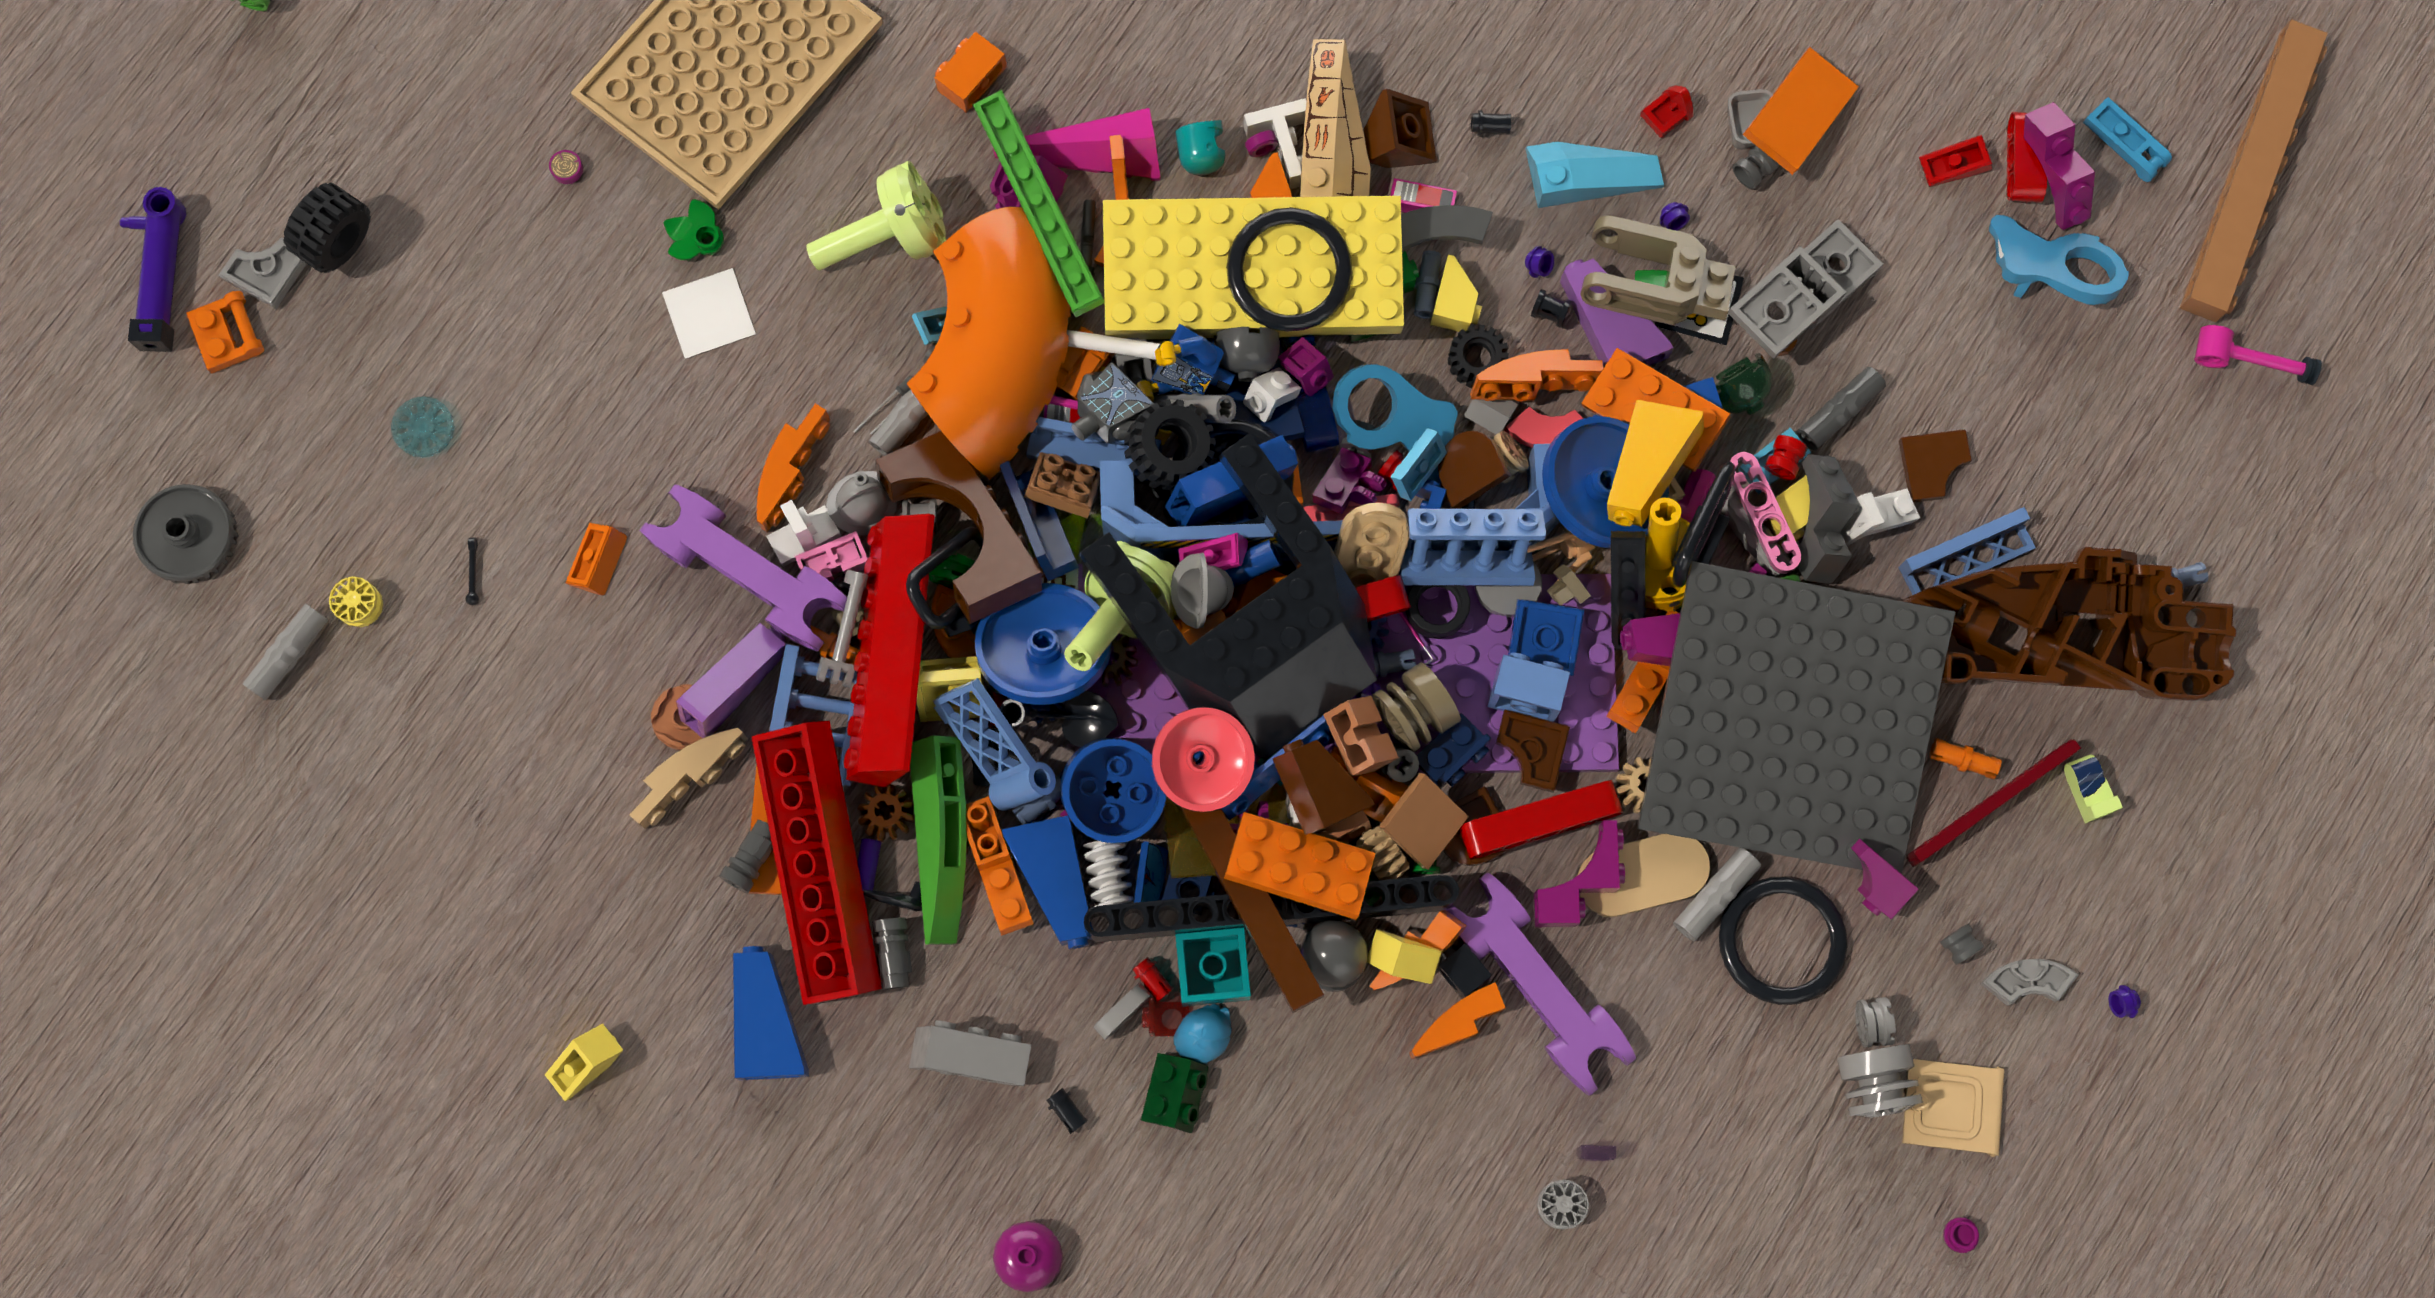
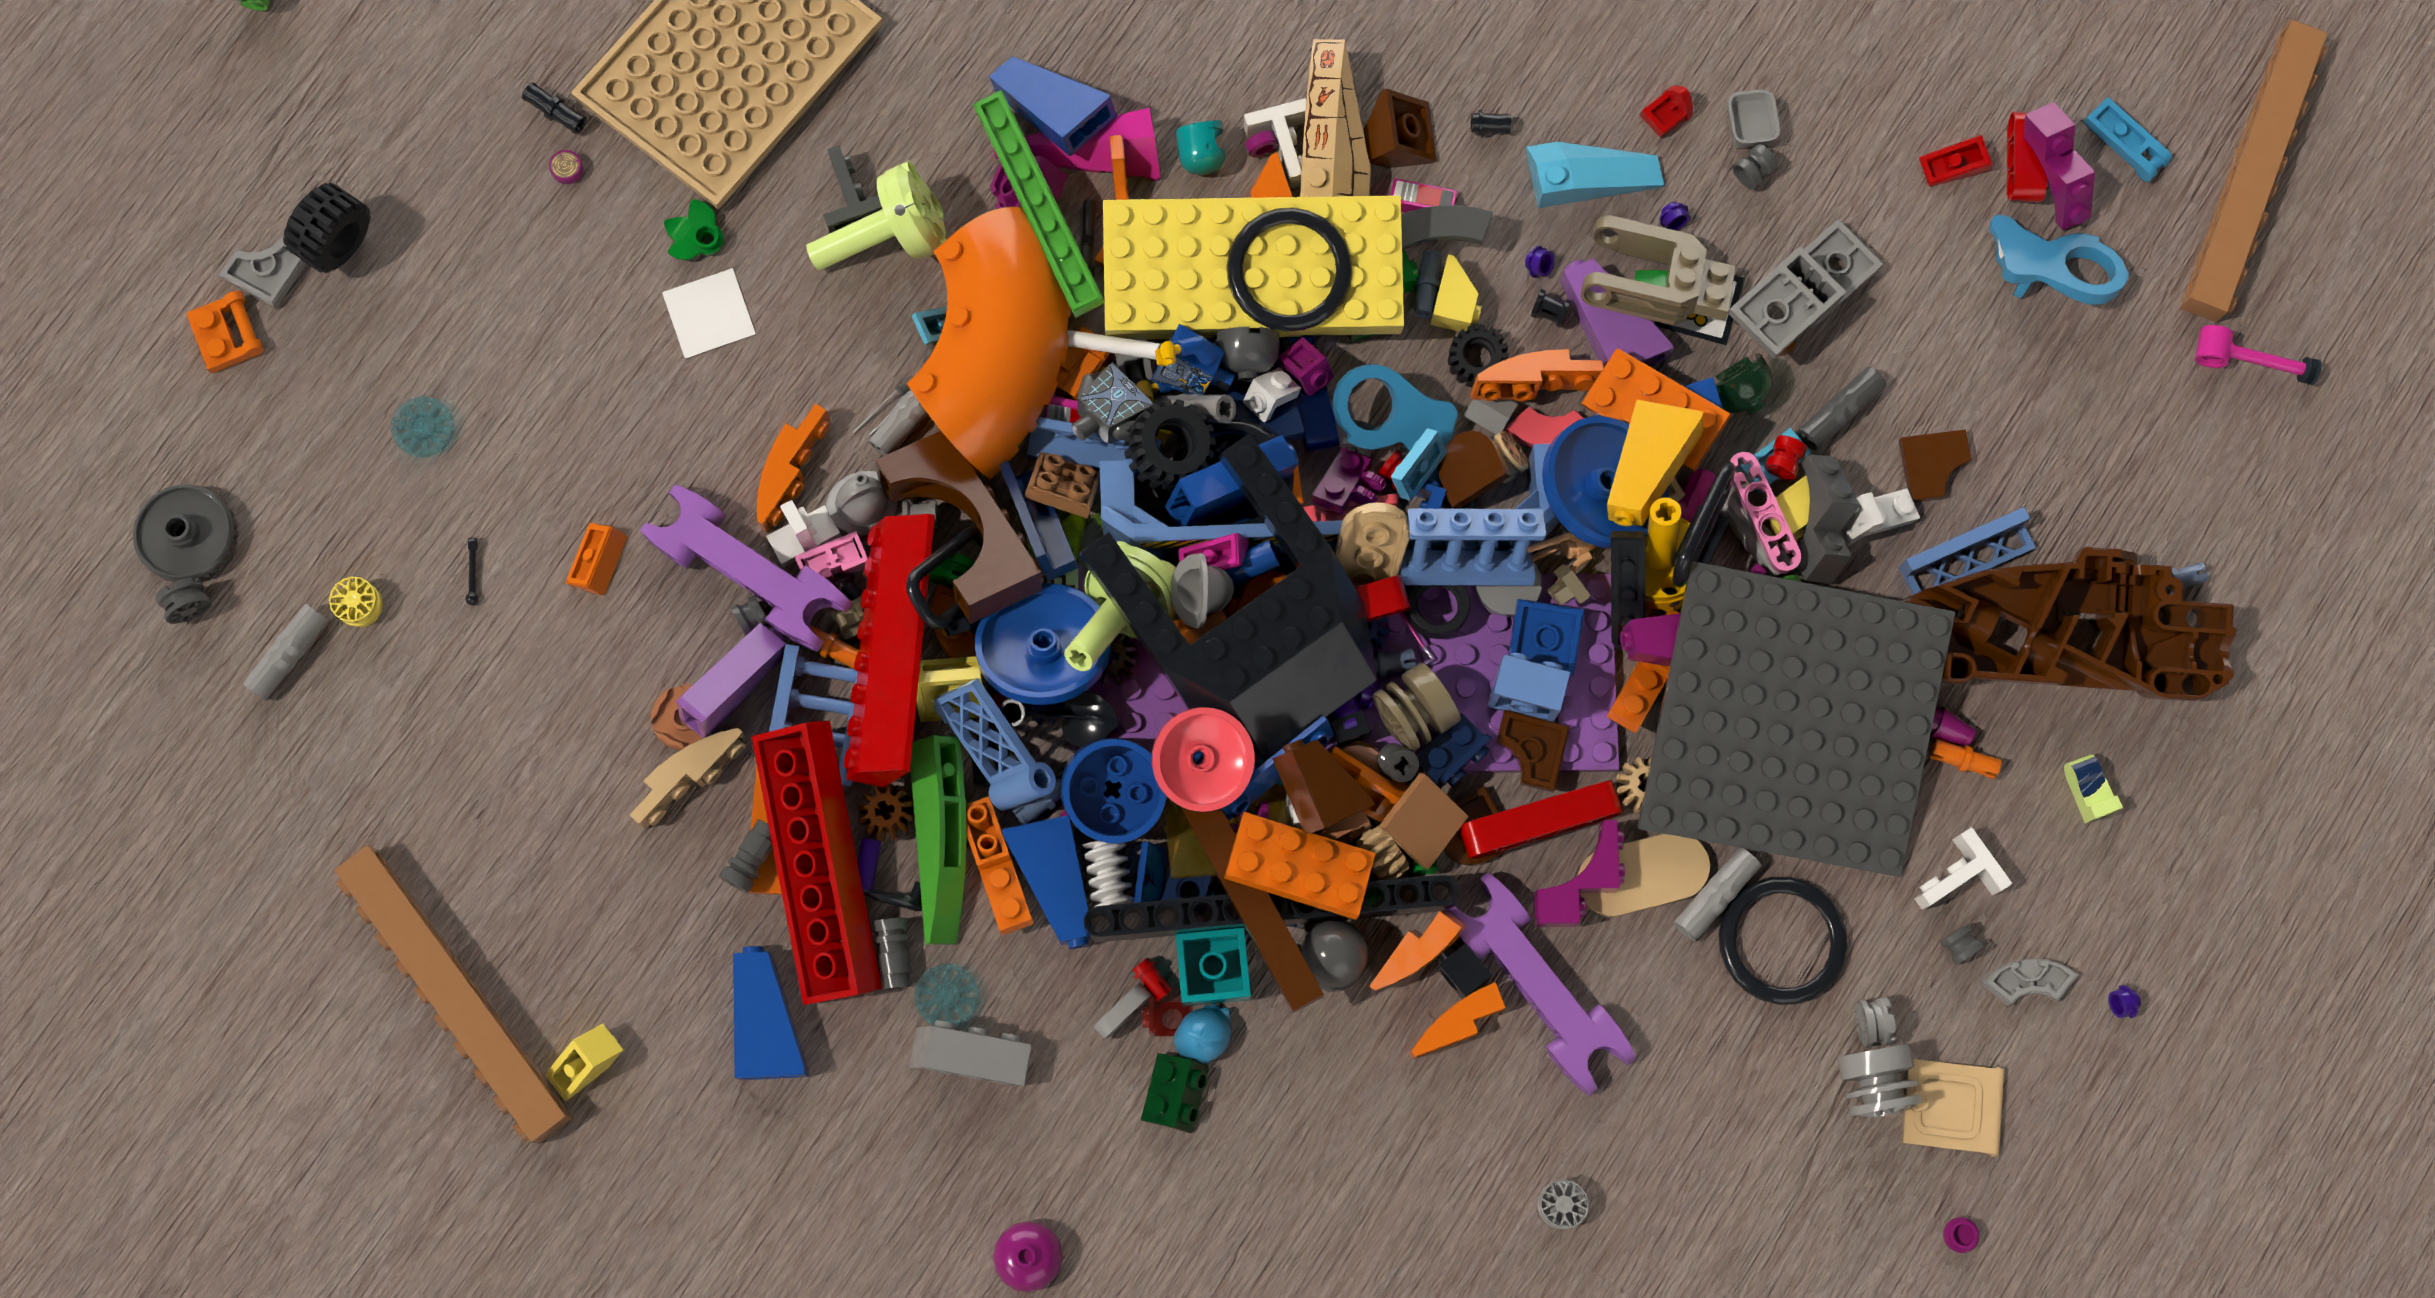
(153, 312): dark purple piece -> none
(183, 601): none -> dark grey wheel
(453, 995): none -> medium nougat brick
(554, 108): none -> black pin
(749, 614): none -> dark grey wheel
(837, 663): light grey hinge -> none
(856, 203): none -> dark grey bracket
(946, 994): none -> clear light blue wheel
(970, 71): orange brick -> none
(1054, 104): none -> slope
(1066, 1110): black pin -> none
(1358, 737): nougat brick -> none
(1403, 957): light yellow slope -> none
(1596, 1153): clear purple tile -> none
(1800, 110): orange tile -> none
(1882, 884): magenta arch -> none
(1951, 728): none -> magenta cone
(1979, 862): none -> white bracket
(1992, 802): dark red tile -> none

